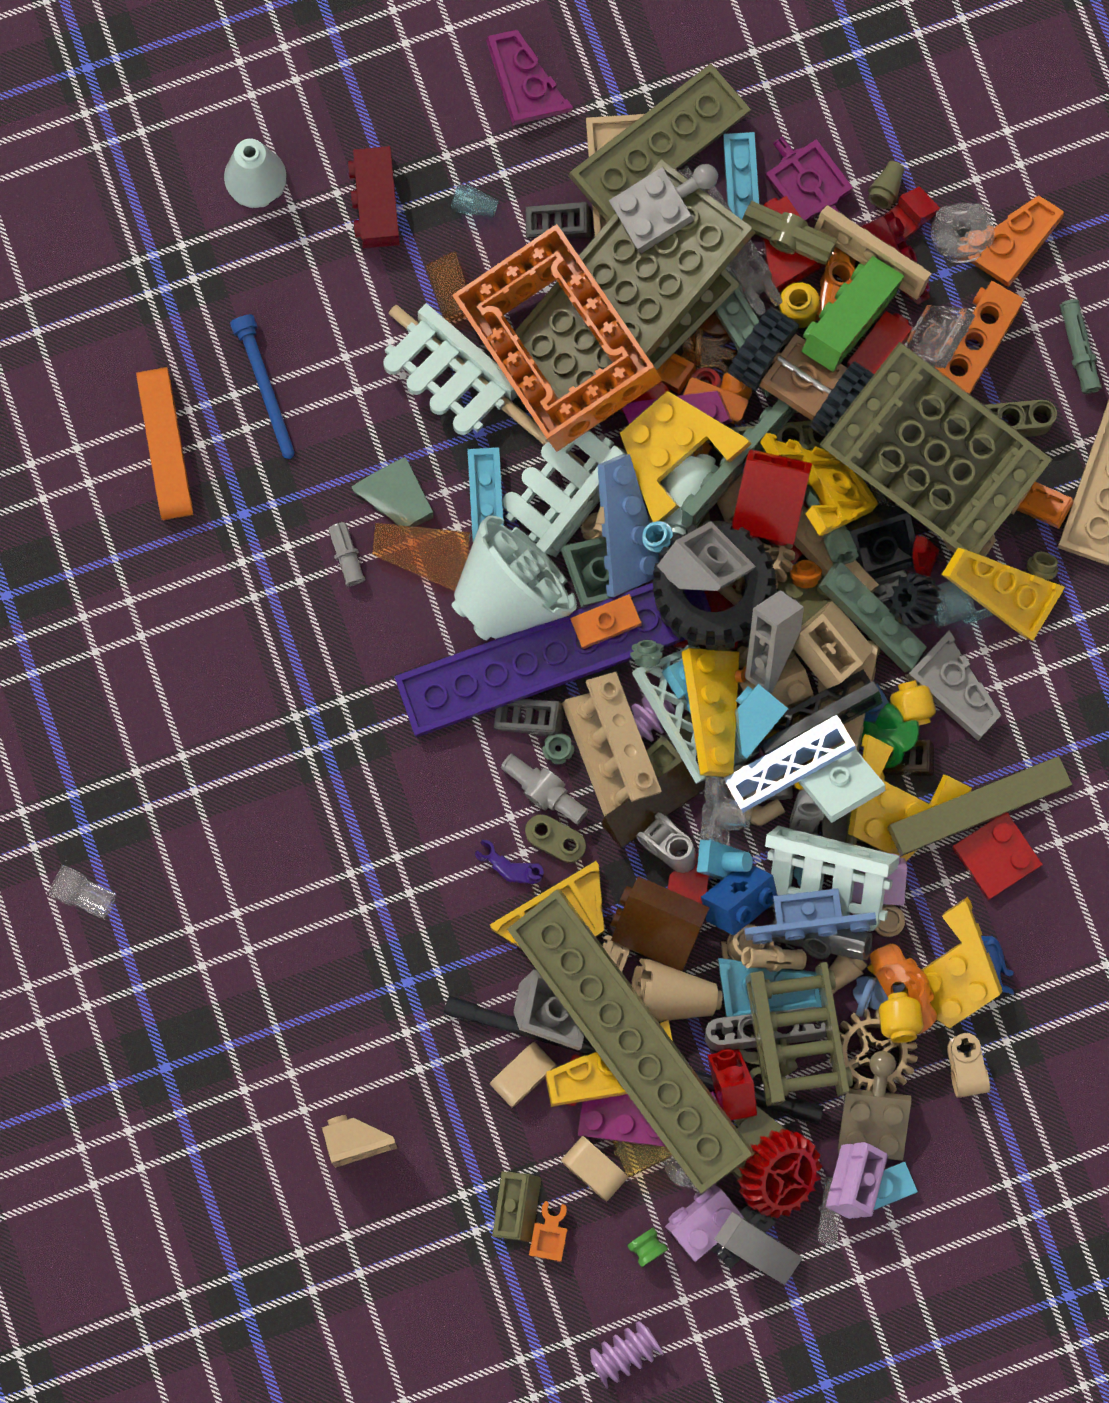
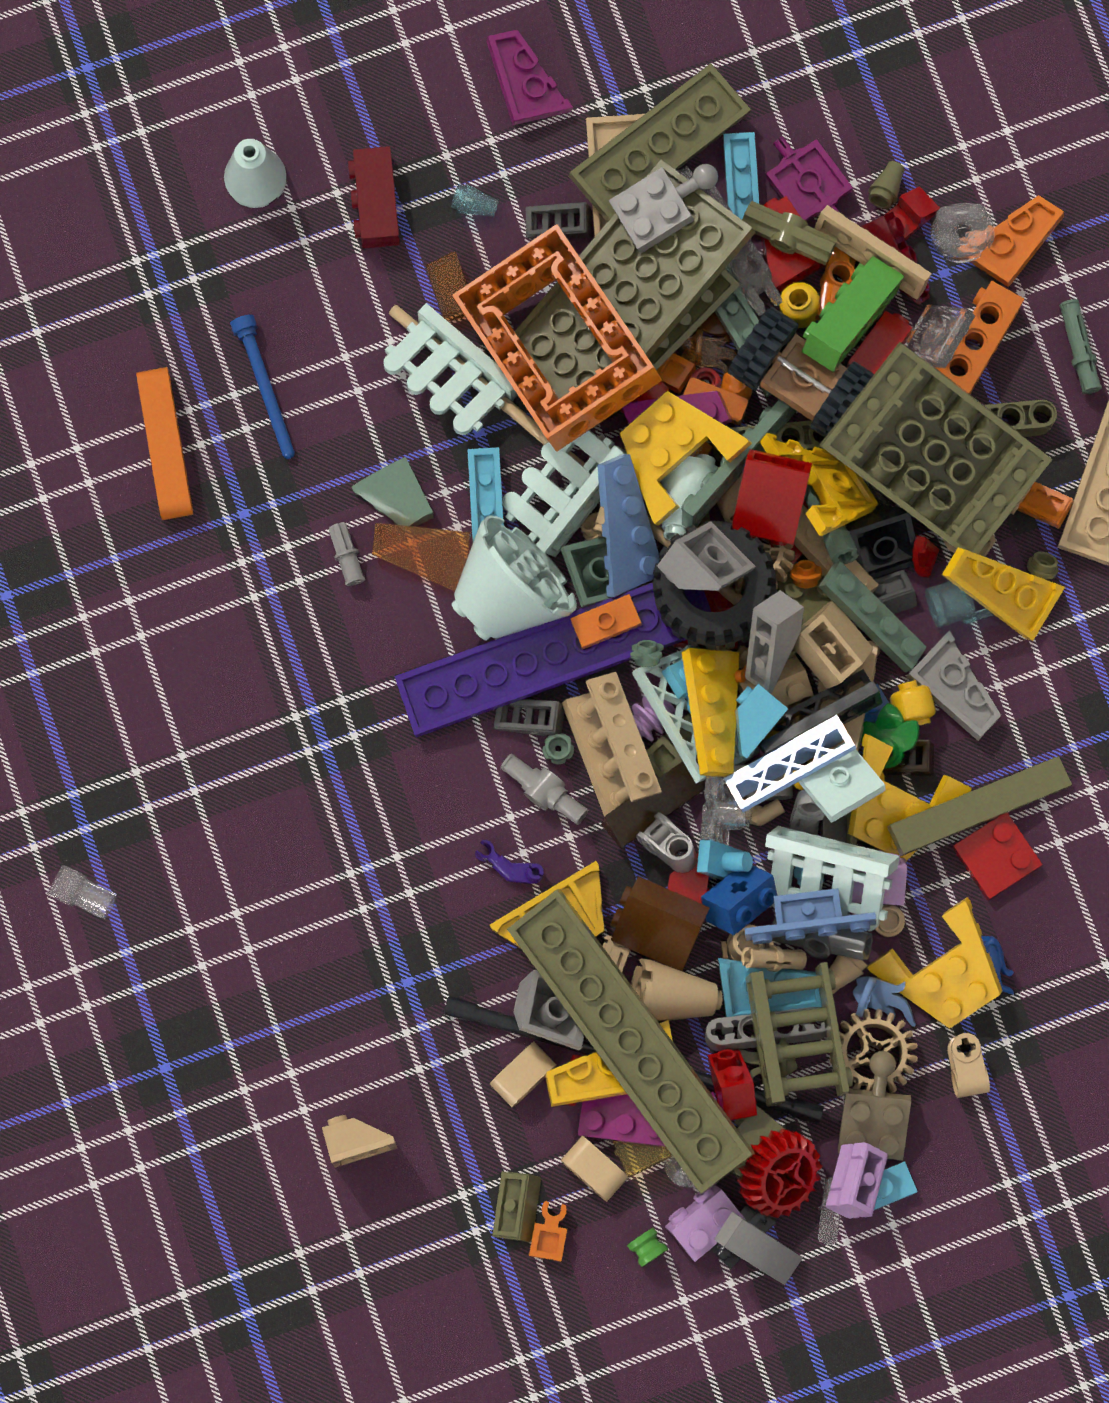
(554, 839): olive plate -> none
(624, 1353): lavender piece -> none
(656, 536): medium azure cone -> none
(892, 967): orange piece -> none
(900, 1018): yellow head -> none
(915, 600): black gear -> none

